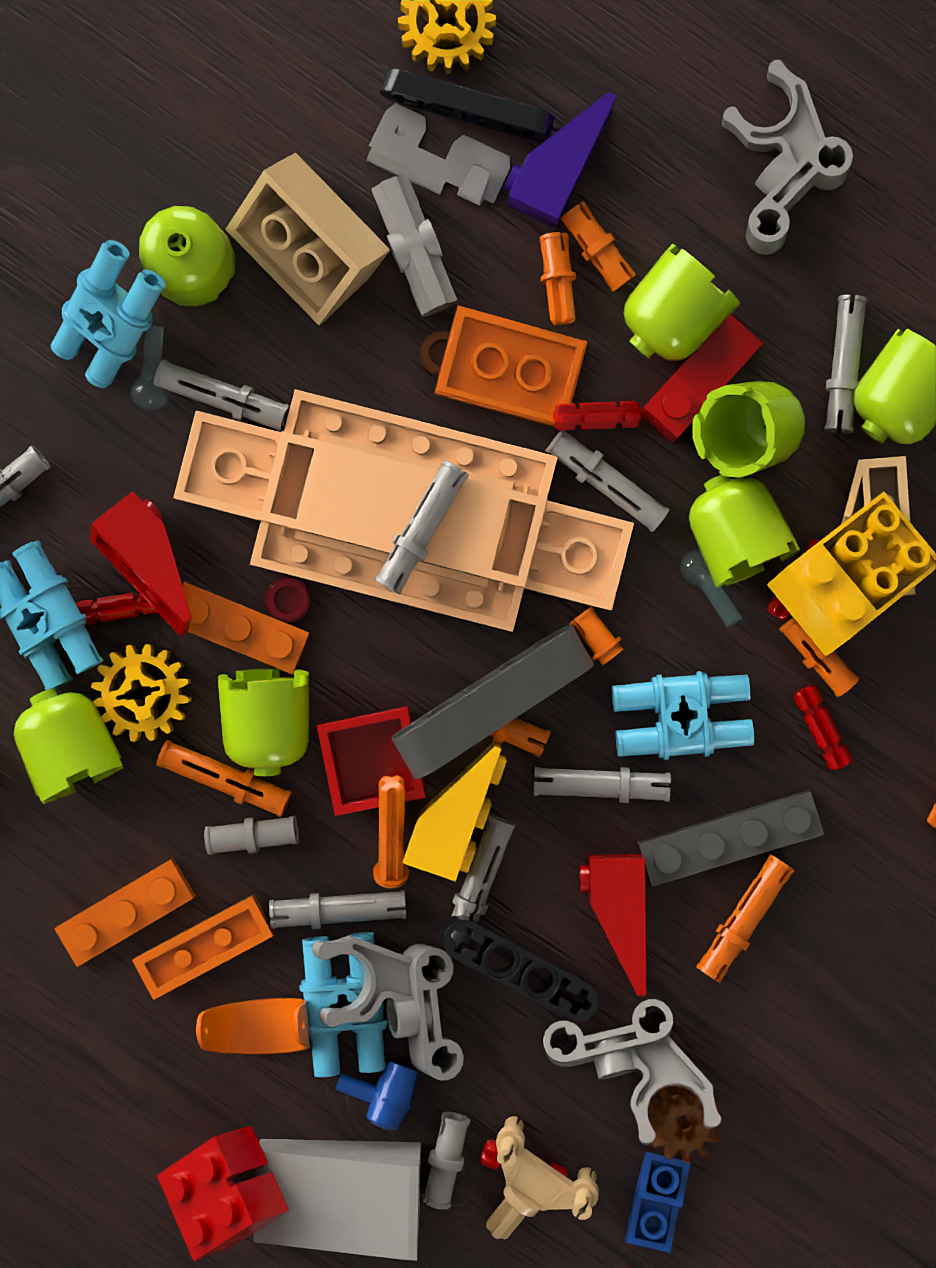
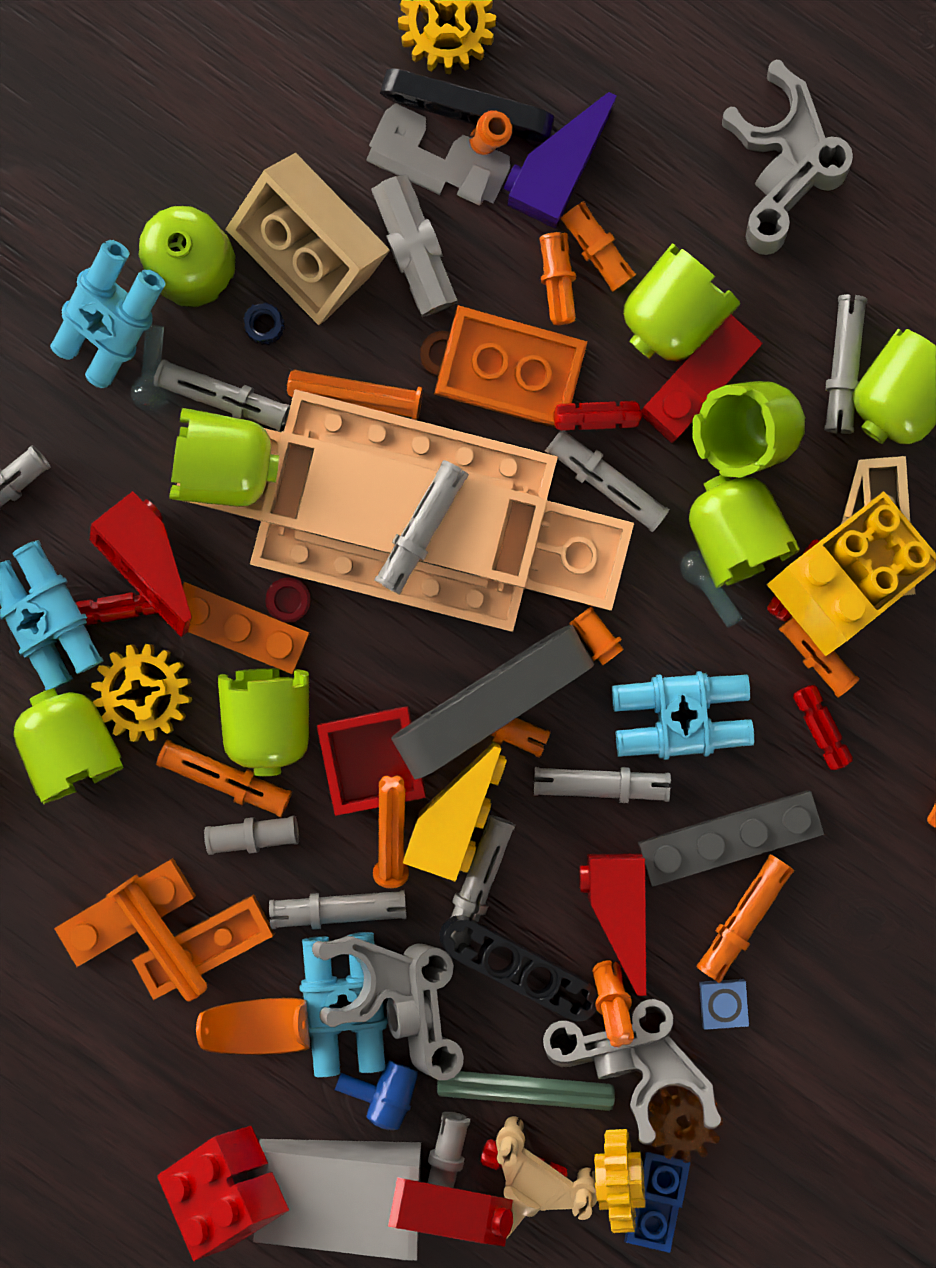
(159, 939): none -> orange axle
(221, 460): none -> lime cylinder
(259, 310): none -> dark blue axle
(365, 394): none -> orange axle
(451, 1212): none -> red slope
(490, 133): none -> orange pin
(528, 1090): none -> sand green axle
(613, 1003): none -> orange axle
(619, 1181): none -> yellow gear
(724, 1004): none -> medium blue tile

